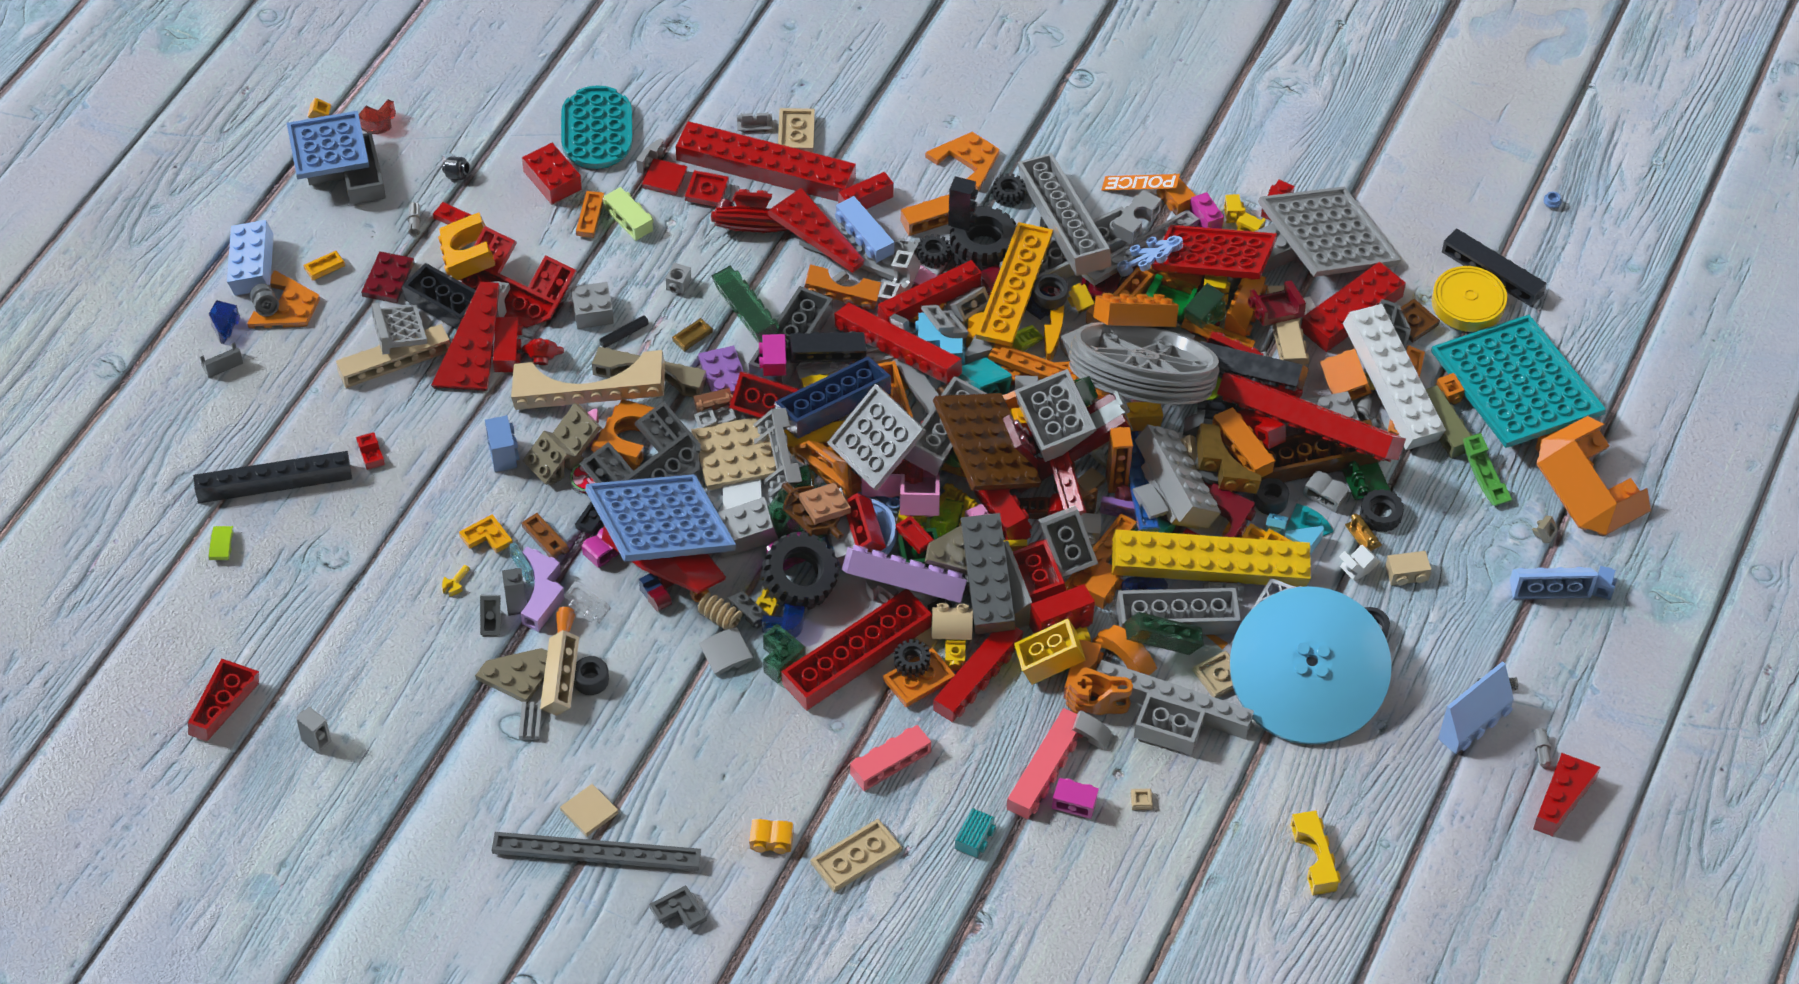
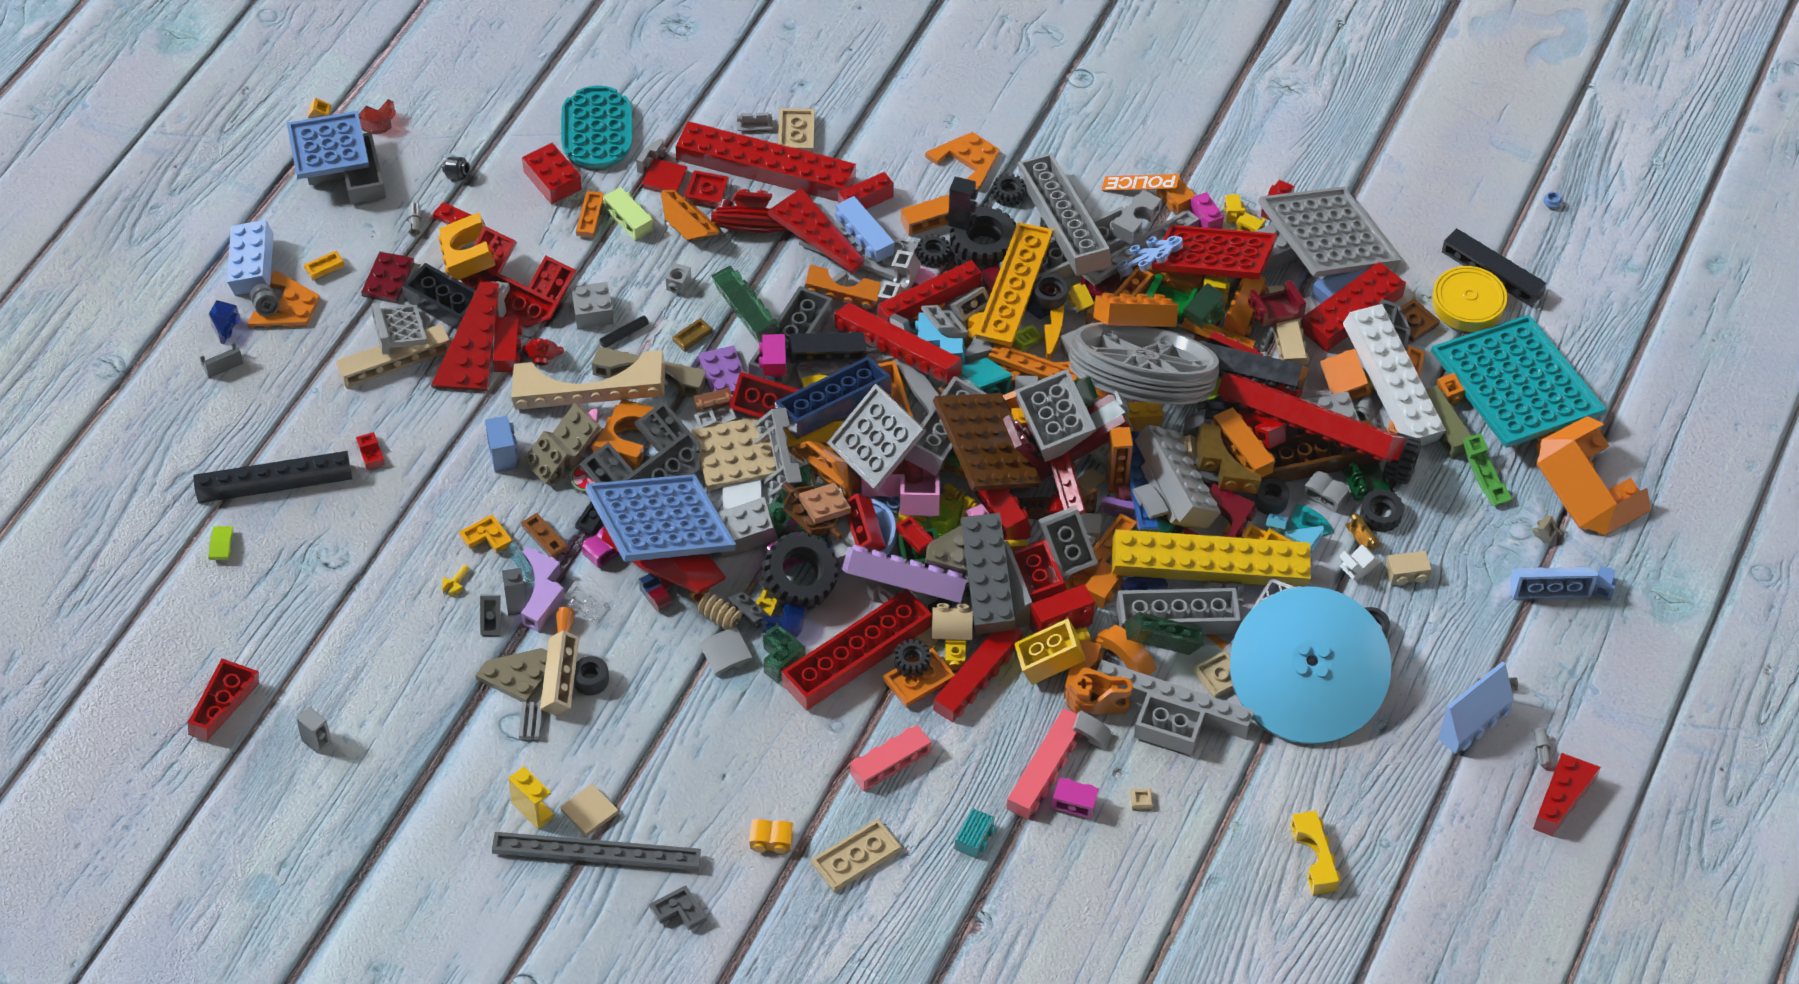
(528, 795): none -> yellow panel
(686, 217): none -> orange wedge
(1333, 283): none -> medium blue slope
(1402, 469): none -> black tyre

